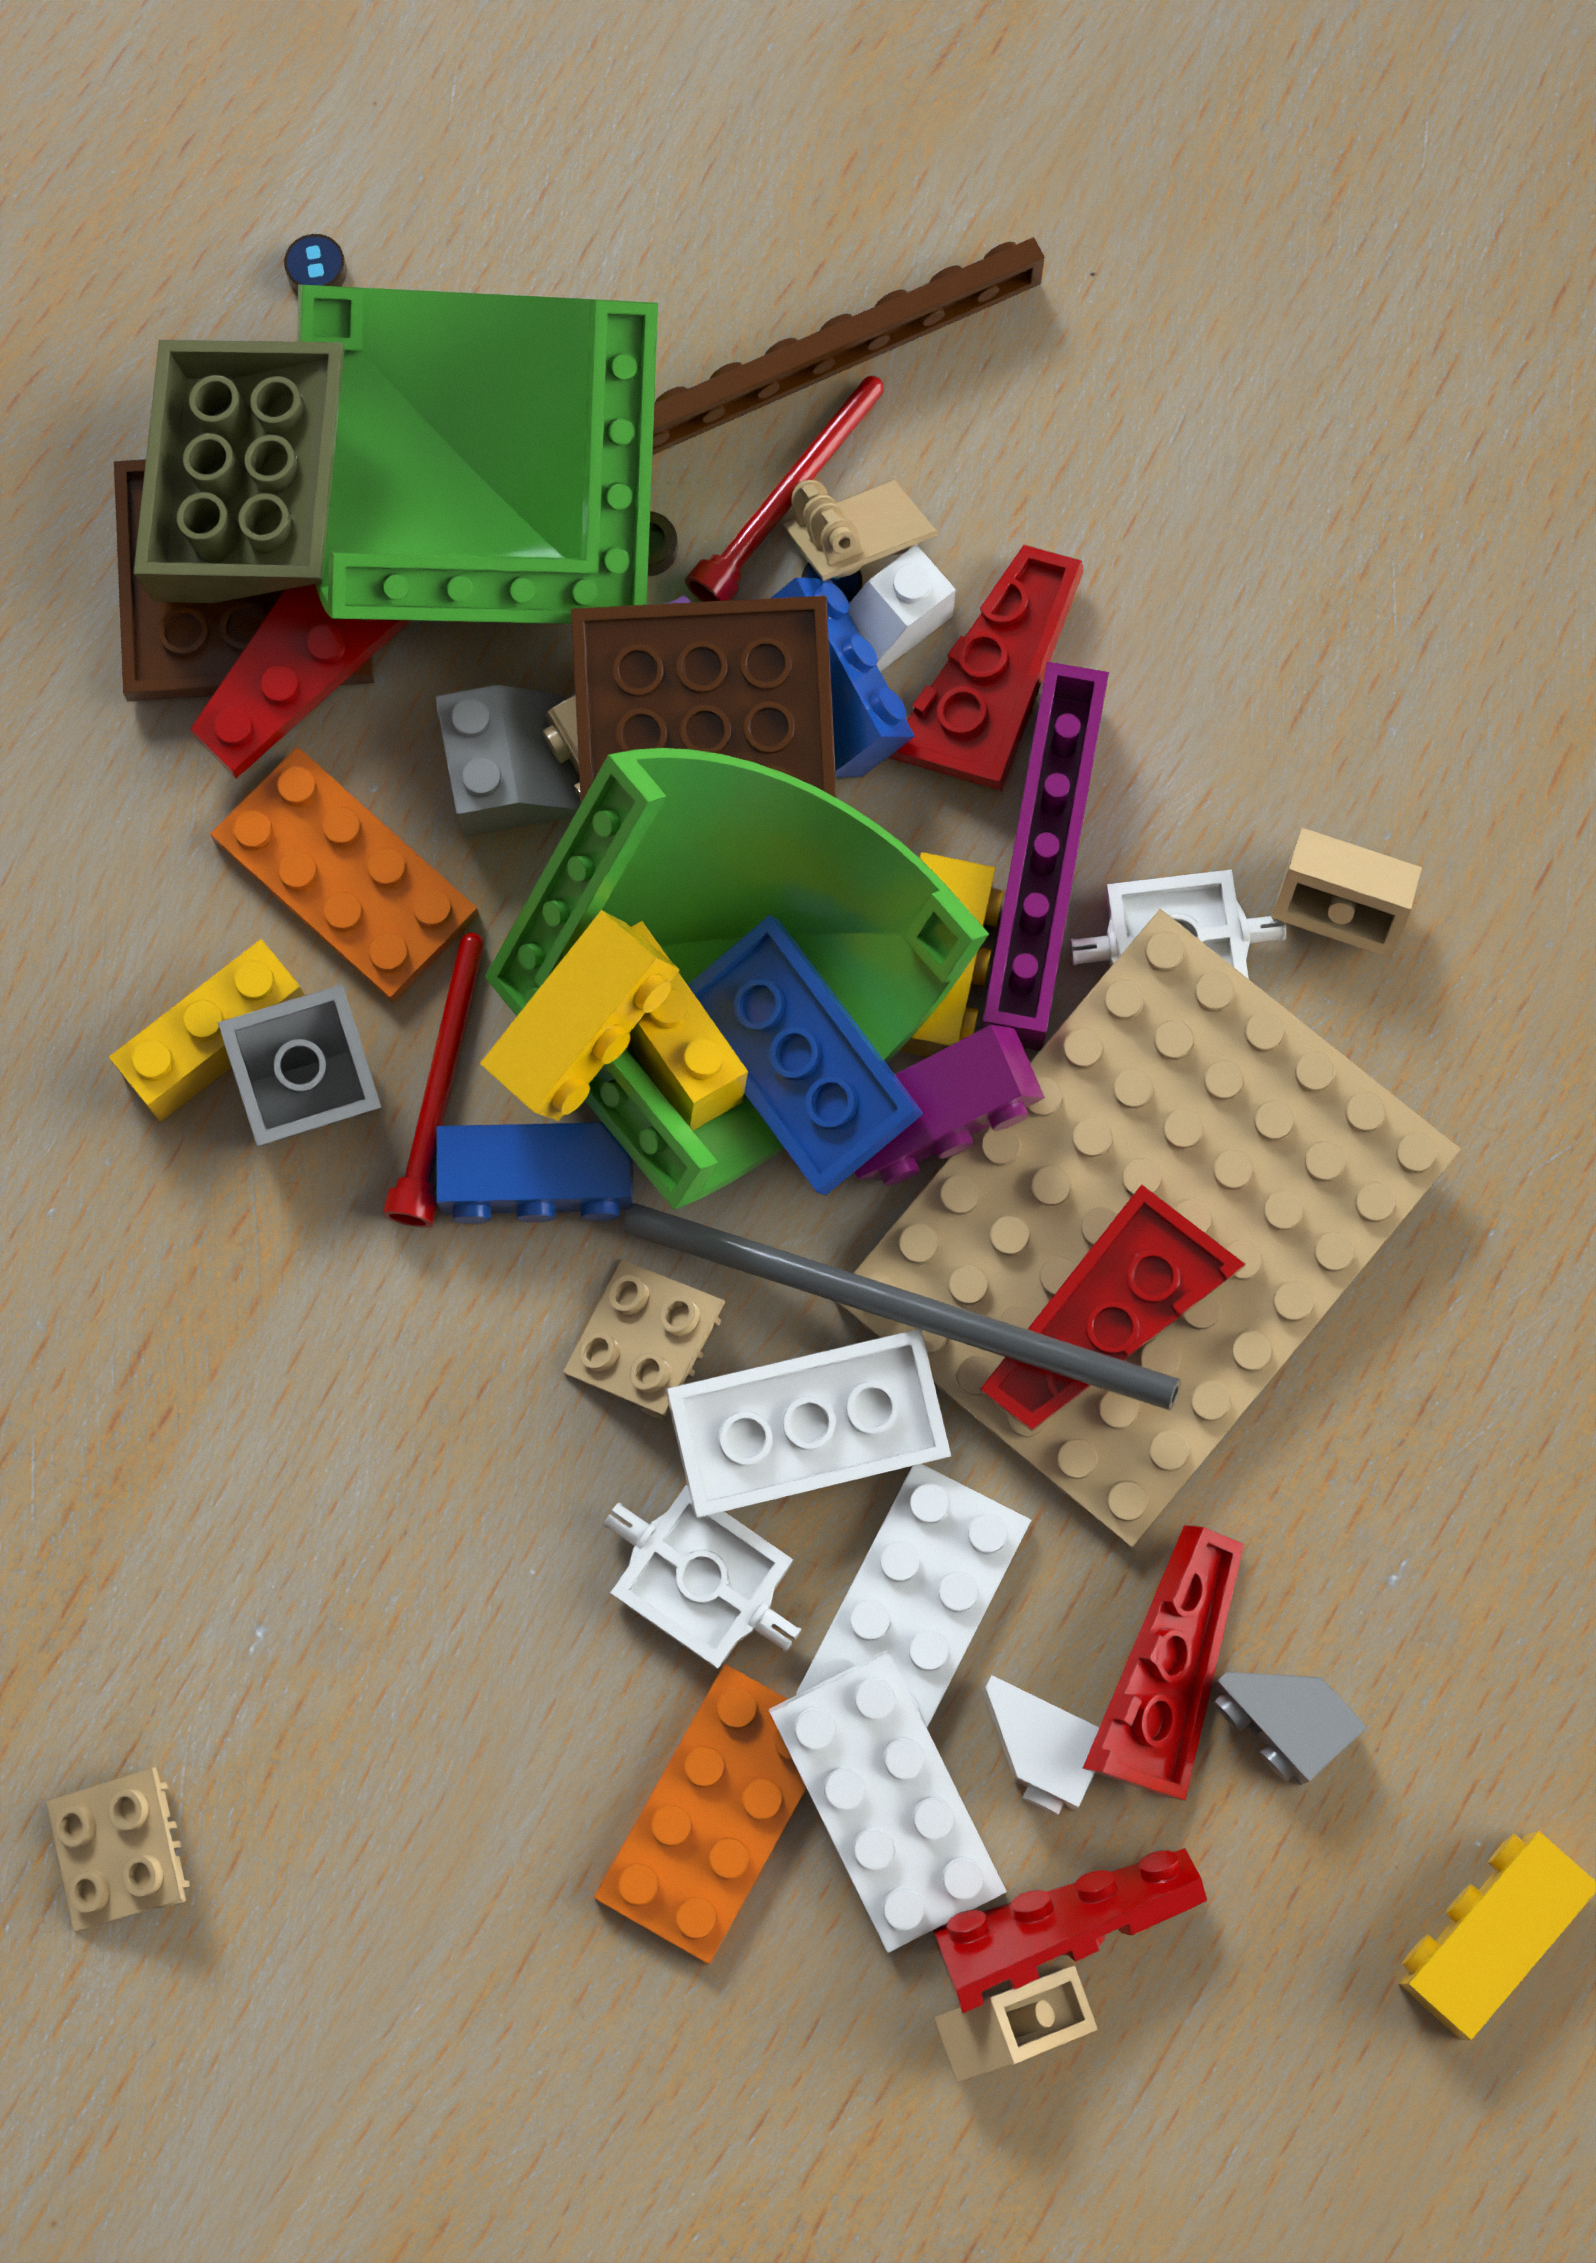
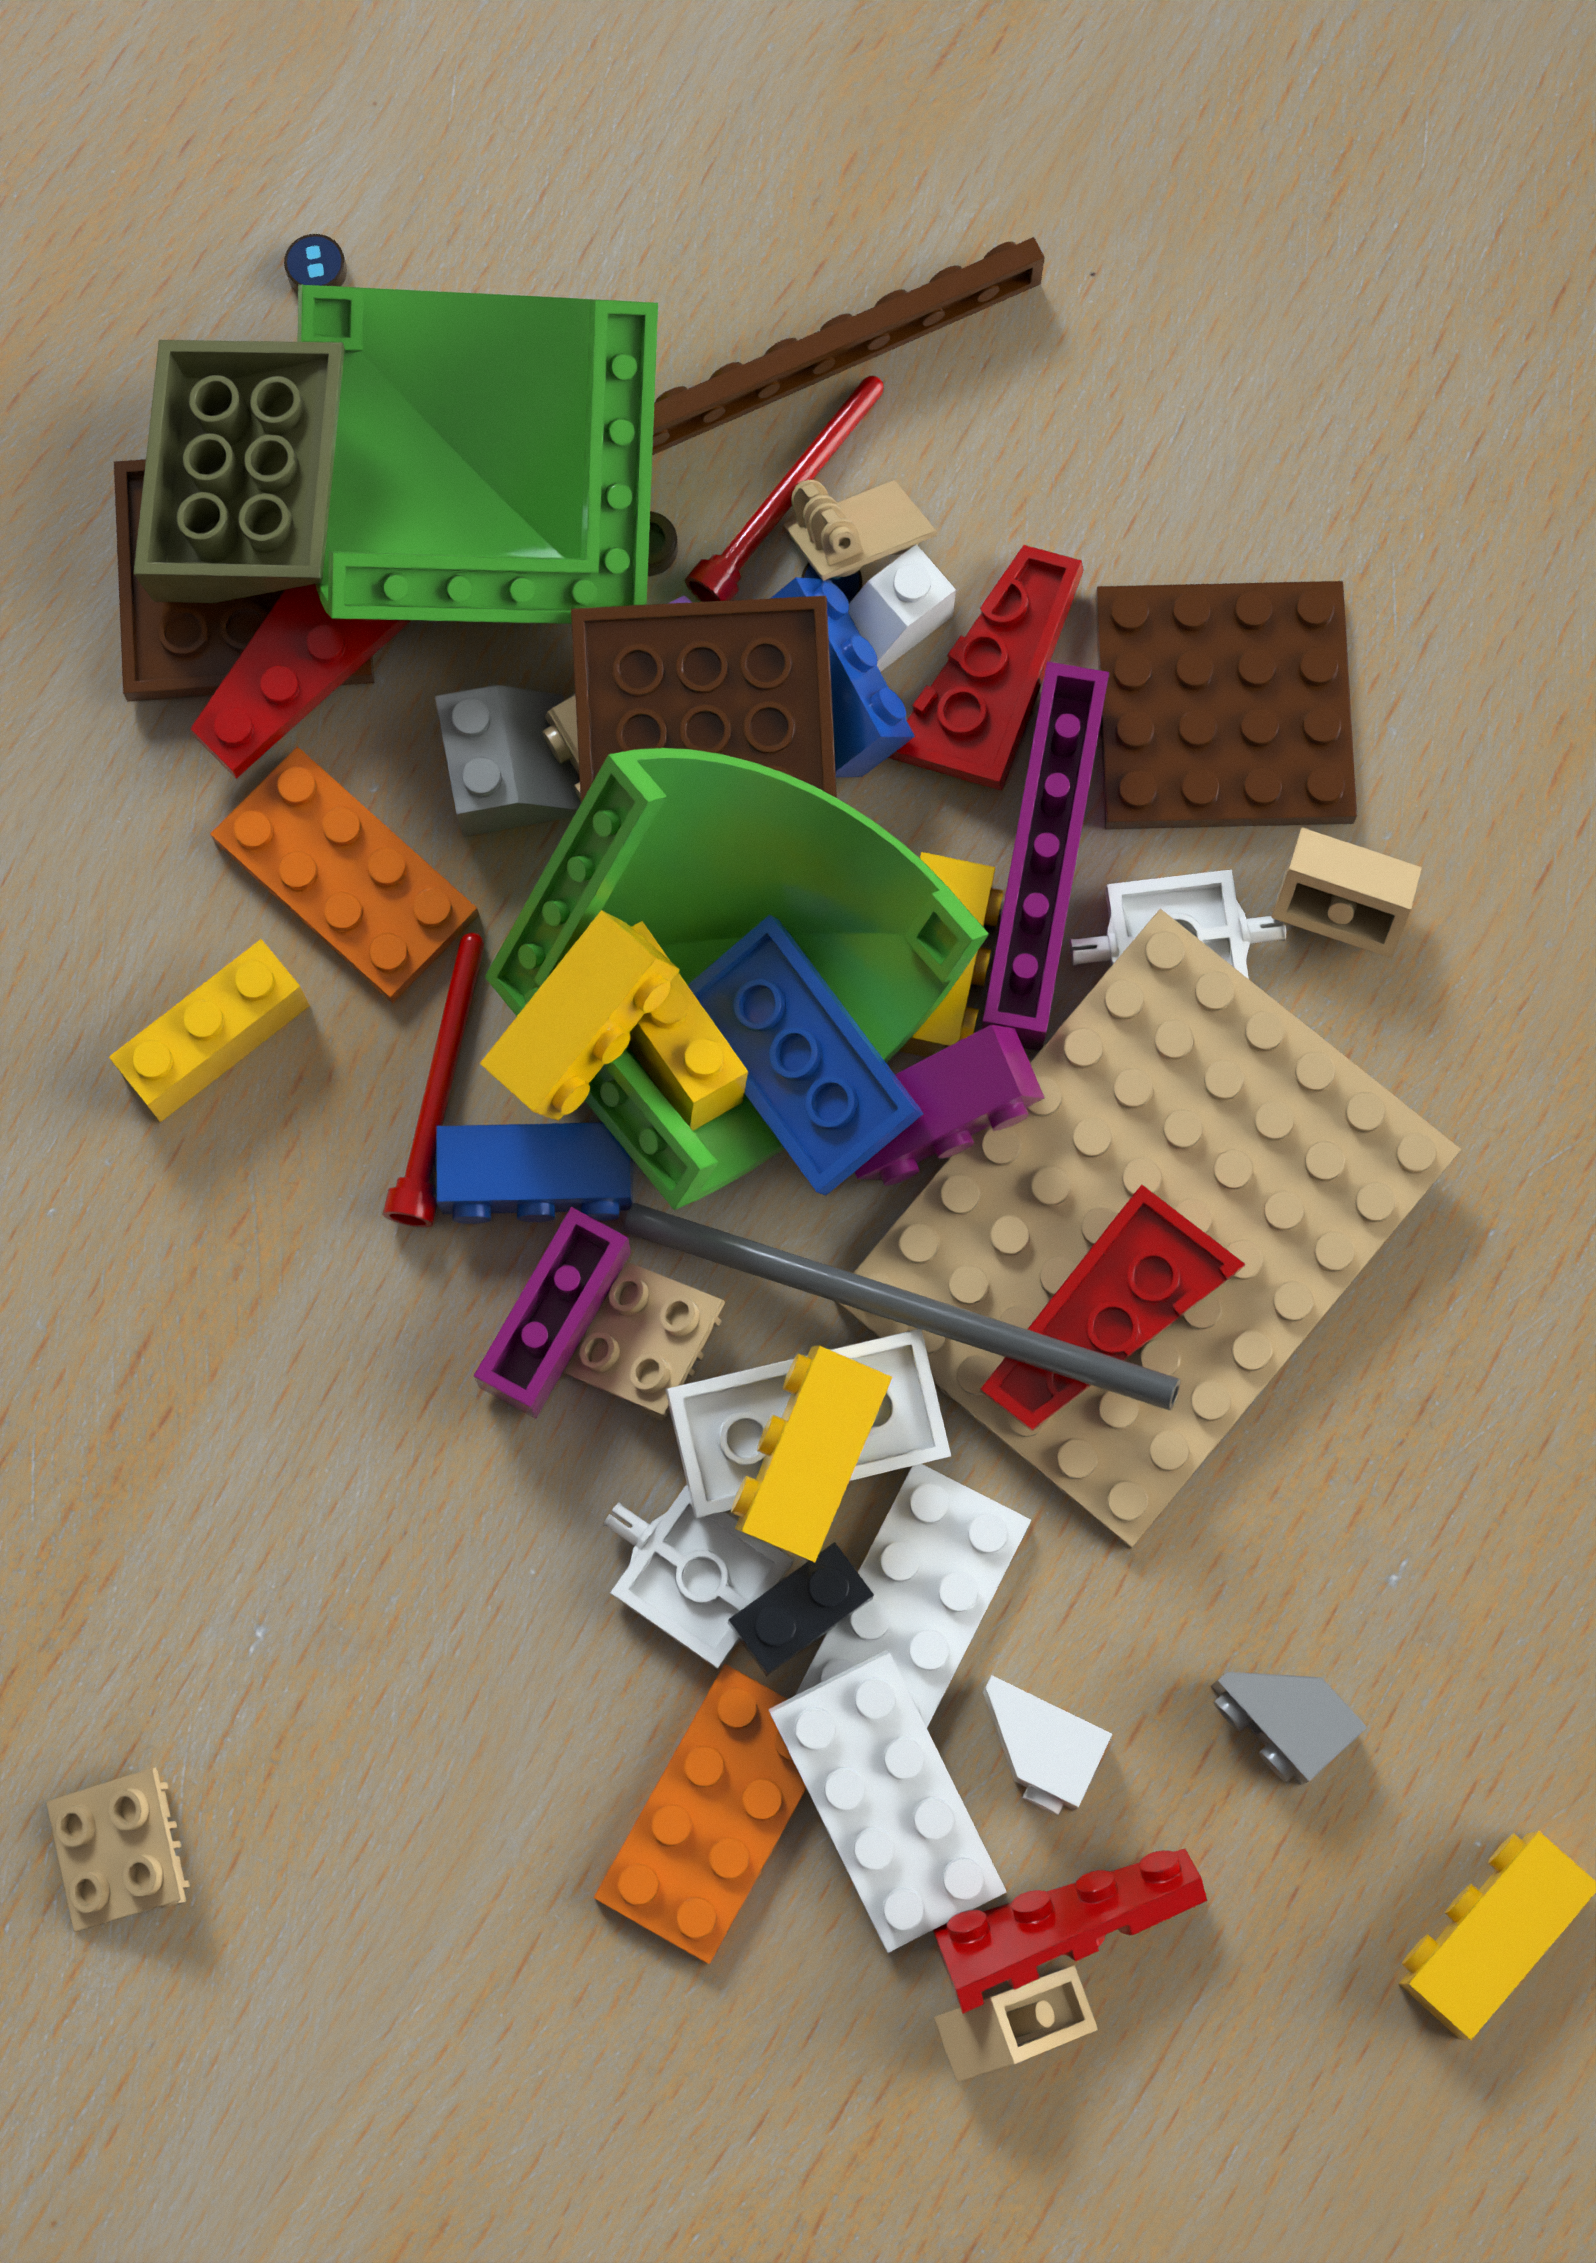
(299, 1065): light grey slope -> none
(553, 1312): none -> magenta brick
(800, 1609): none -> black plate
(810, 1451): none -> yellow brick
(1166, 1684): red wing -> none
(1225, 705): none -> reddish brown plate

